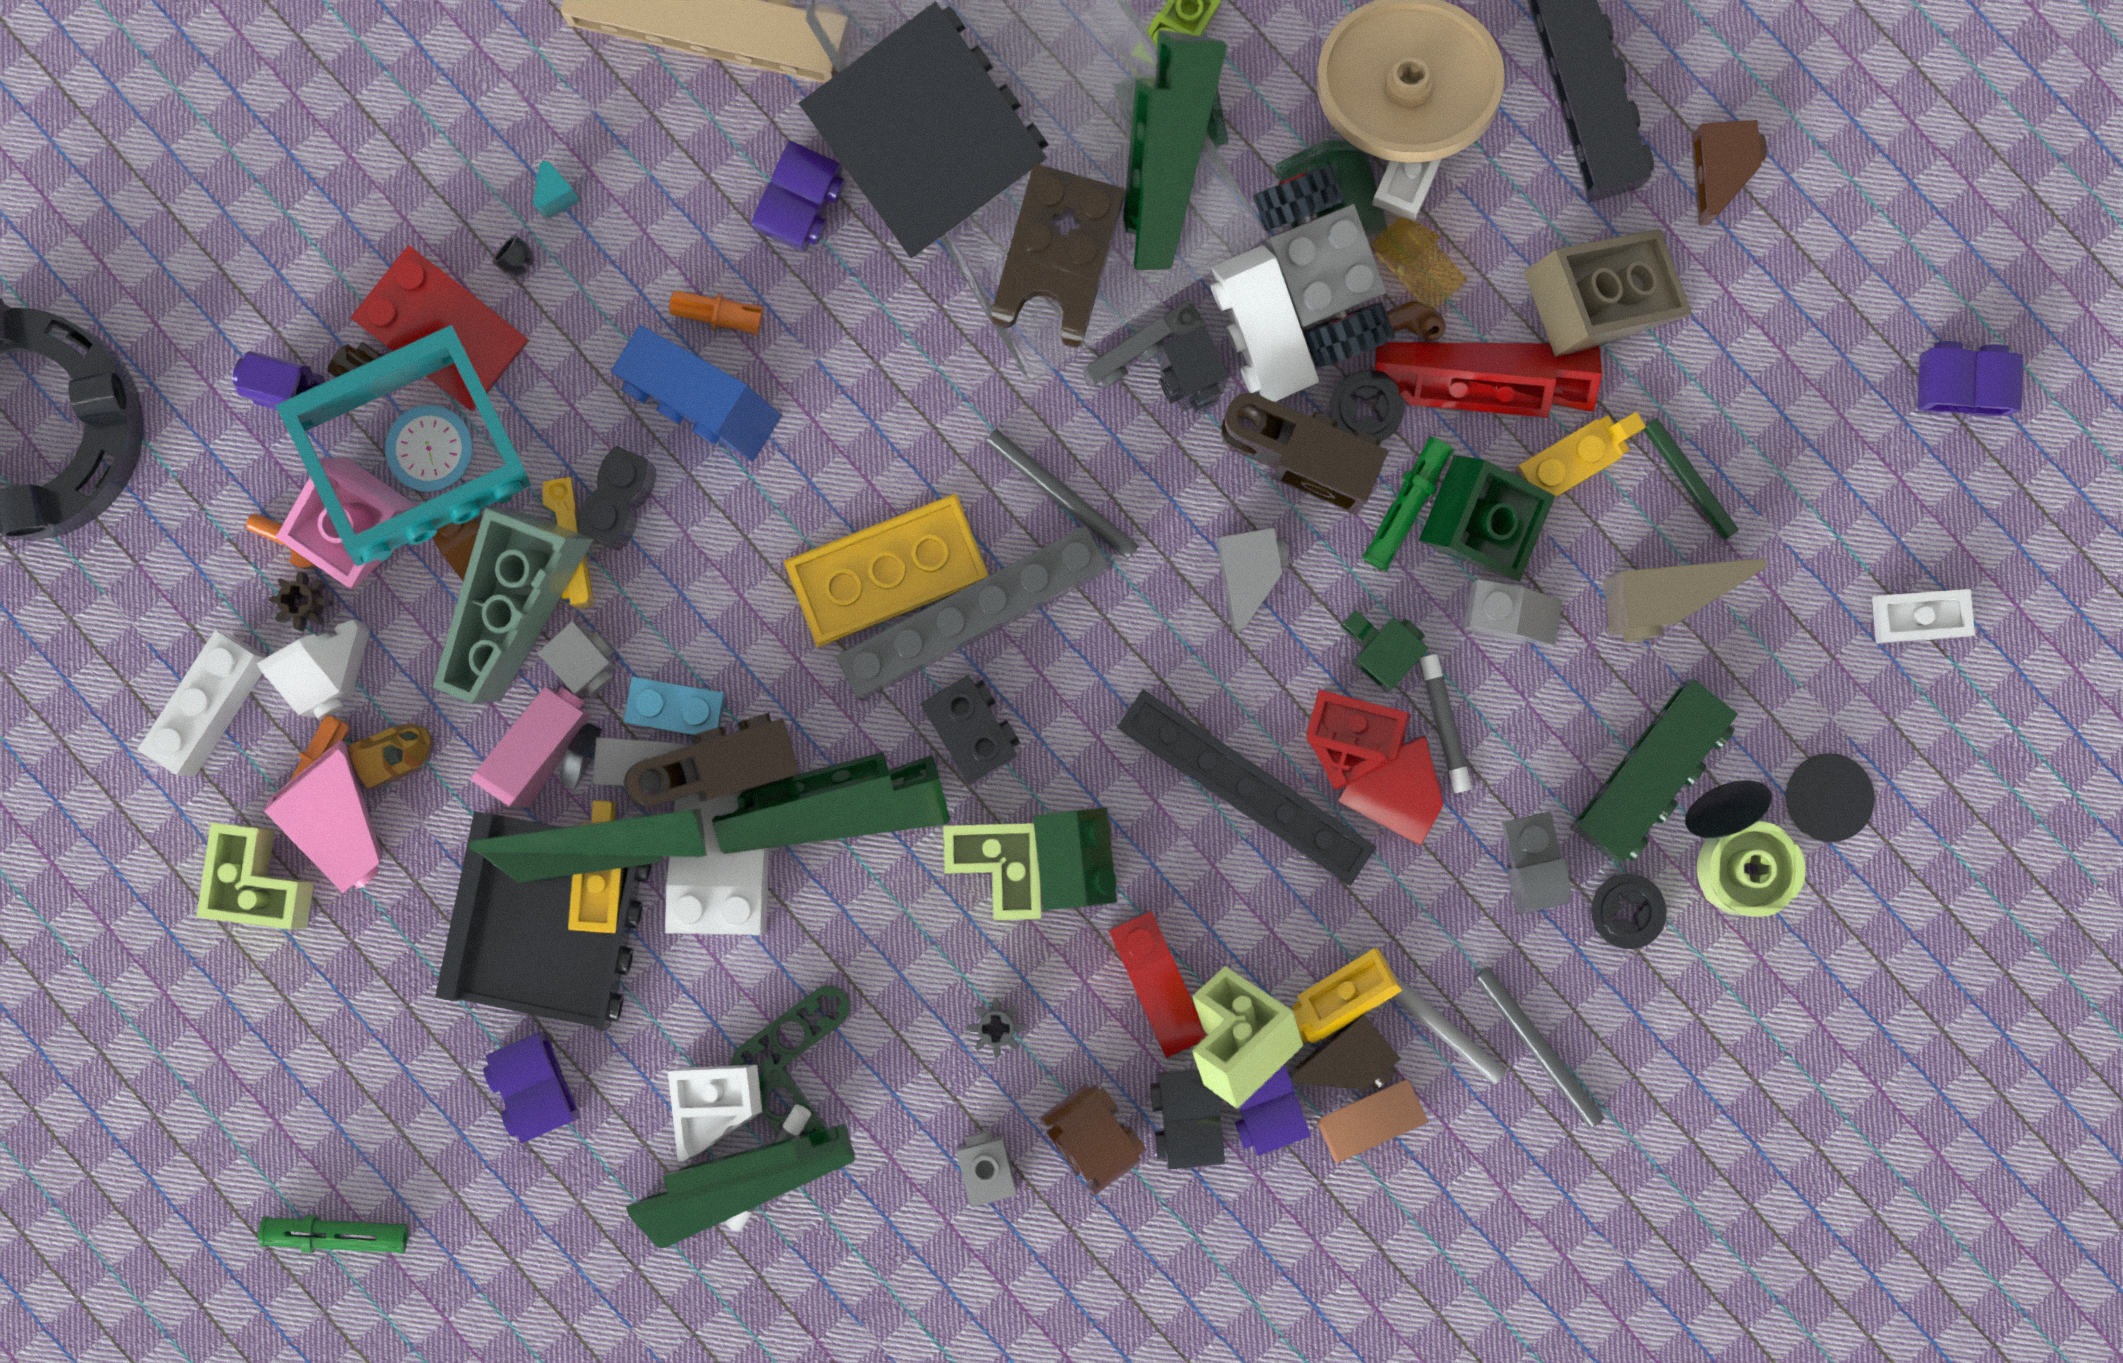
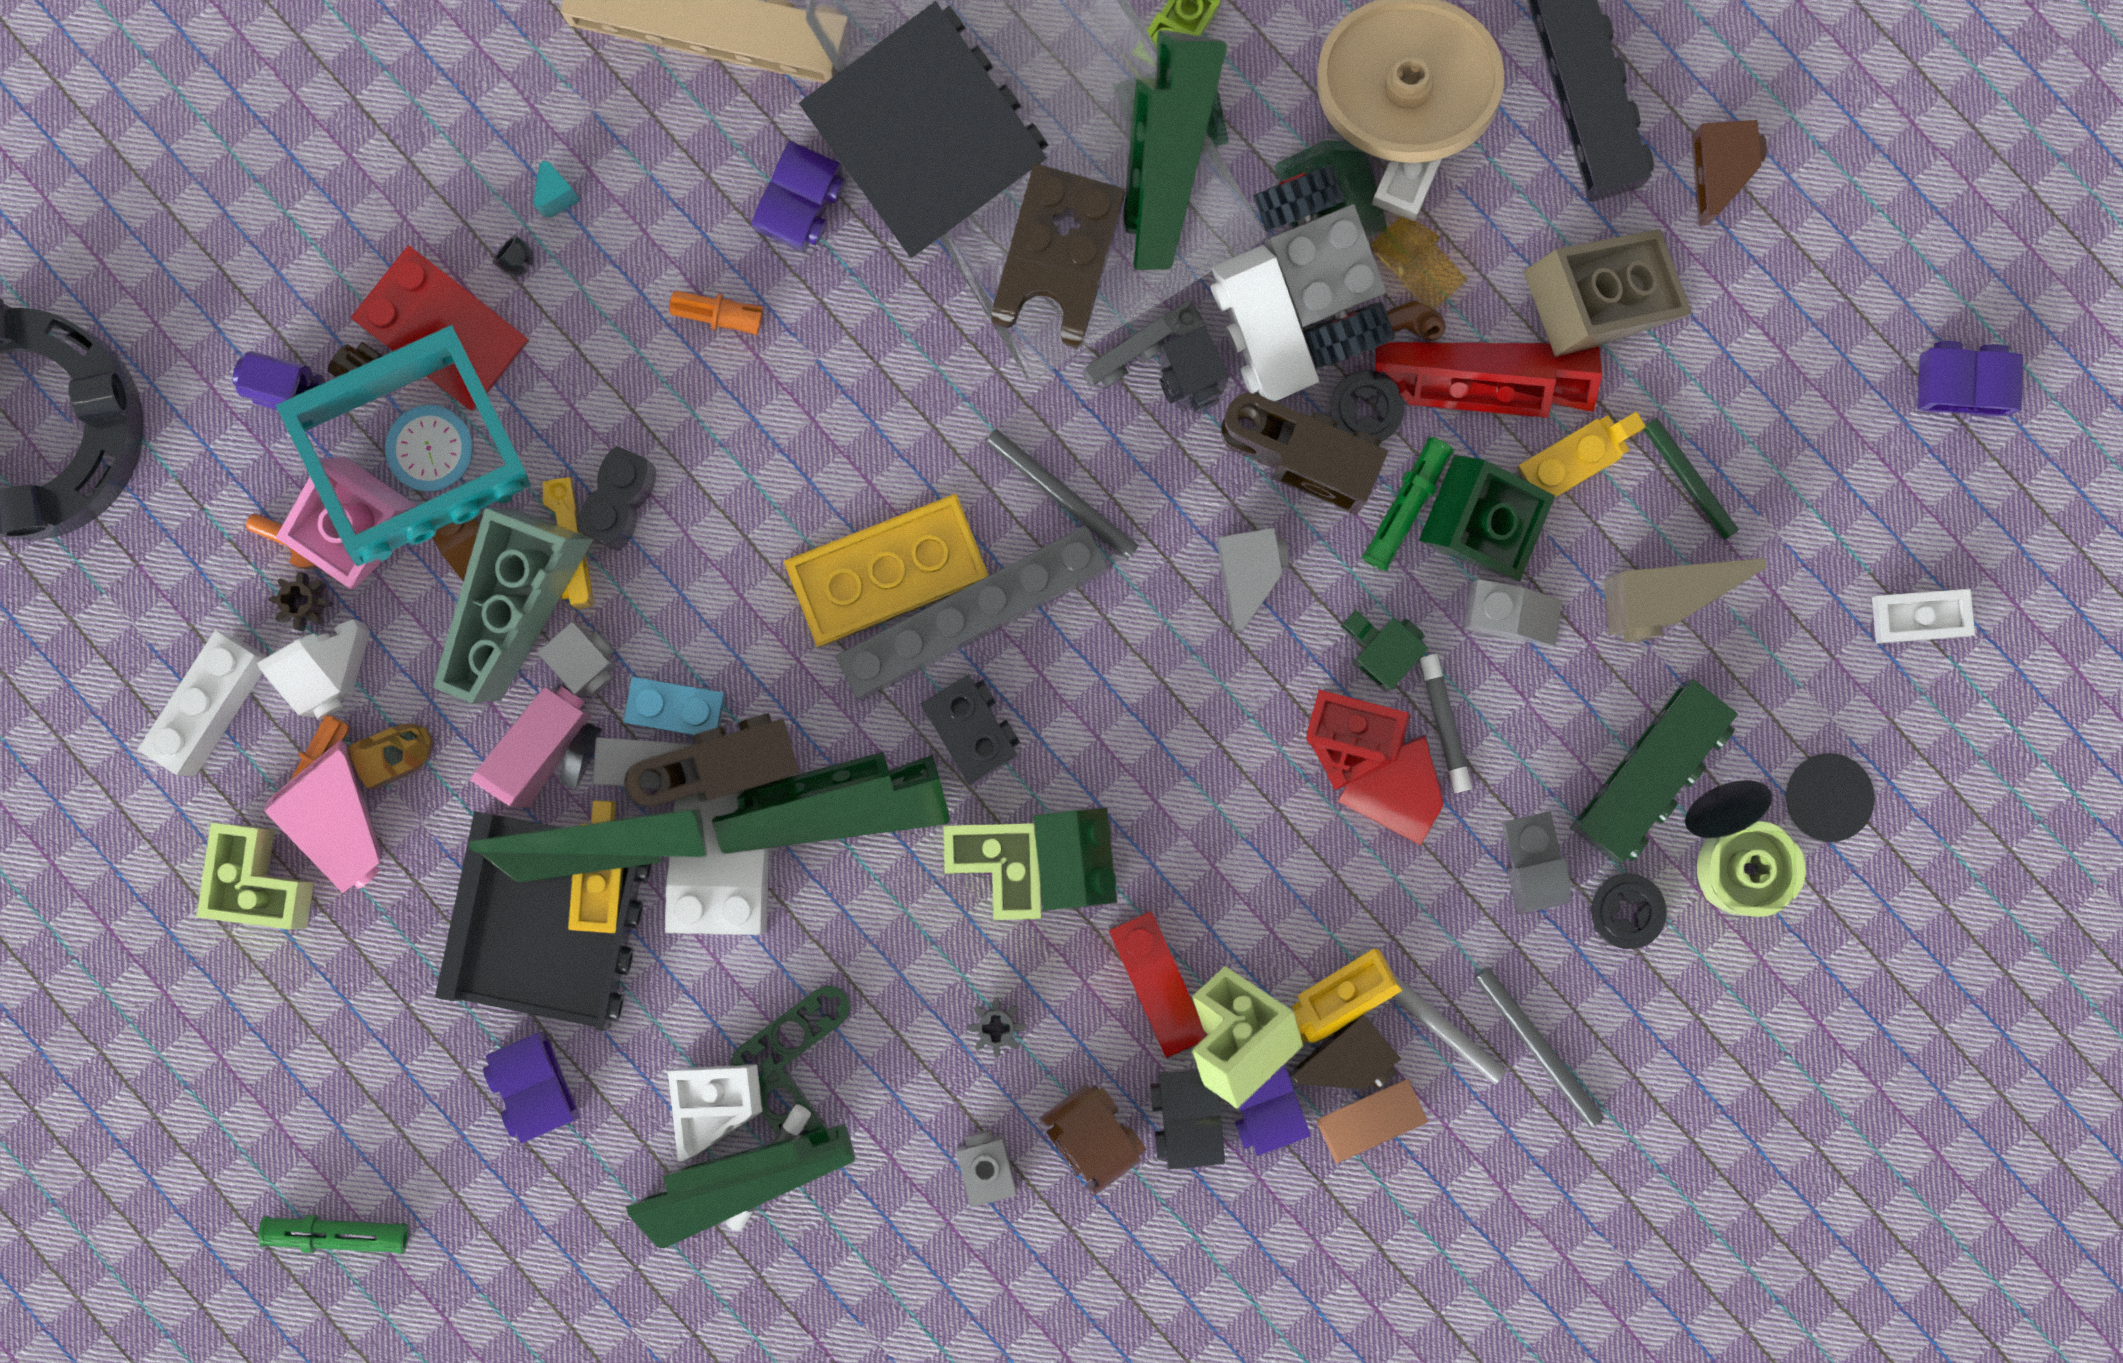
(695, 392): blue wedge -> none
(1246, 787): black plate -> none

